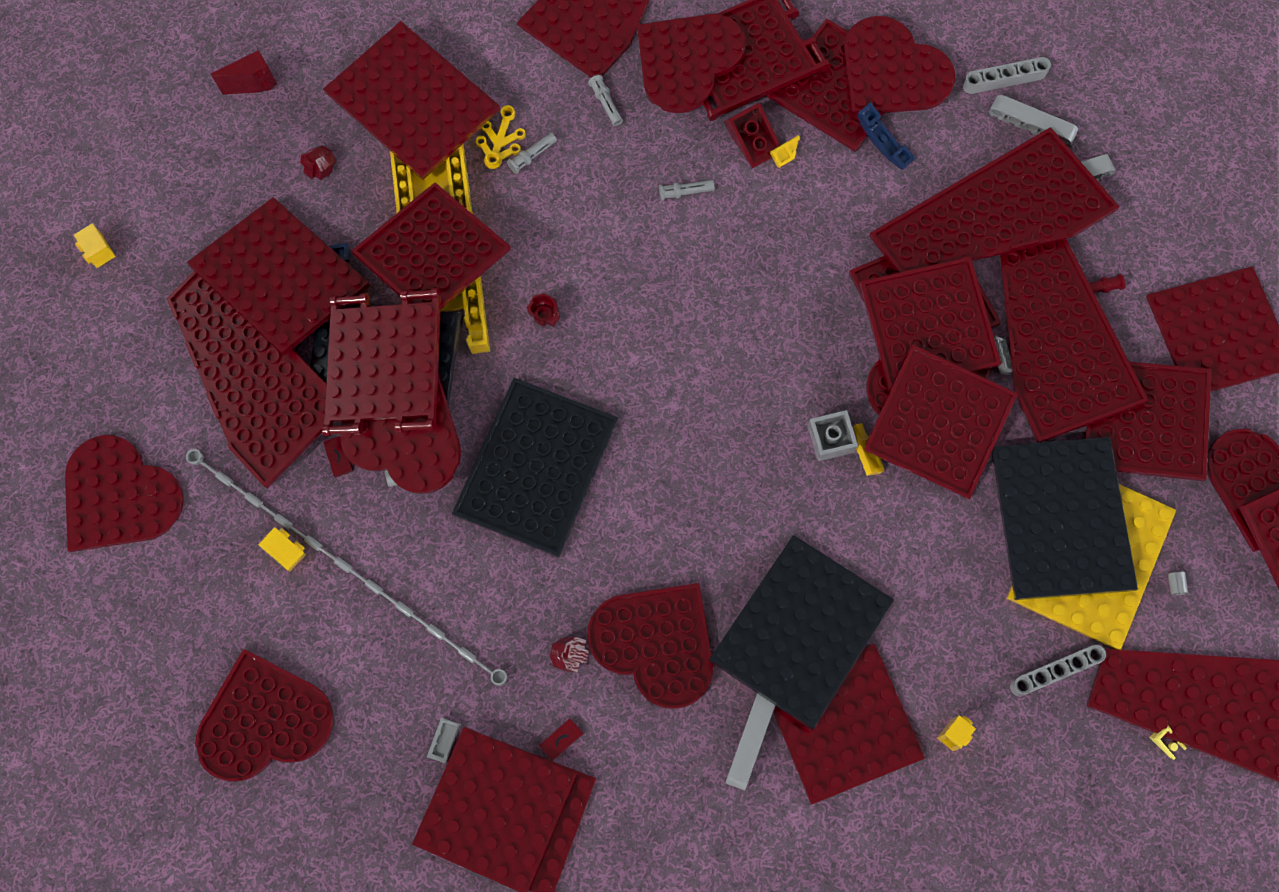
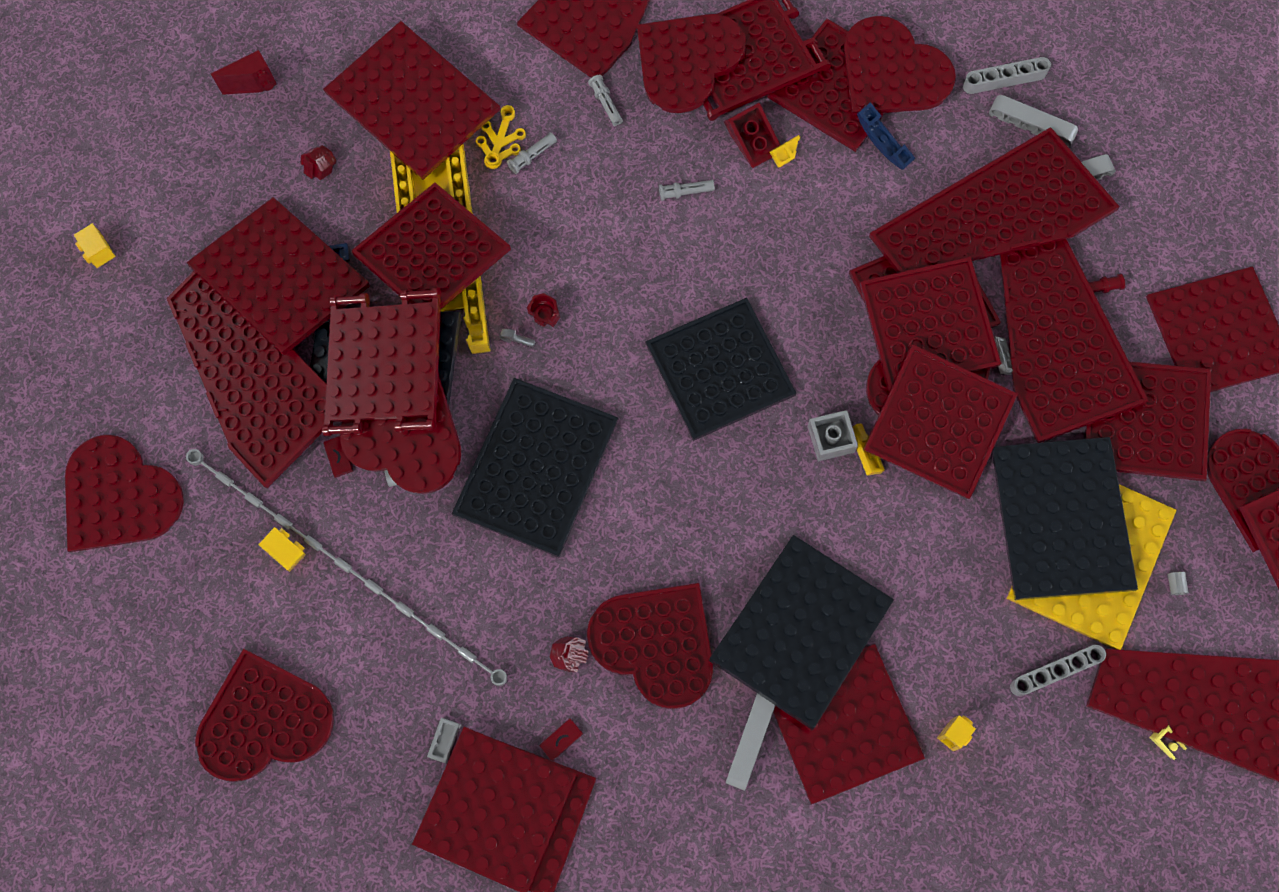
(509, 335): none -> flat silver bar
(720, 369): none -> black plate

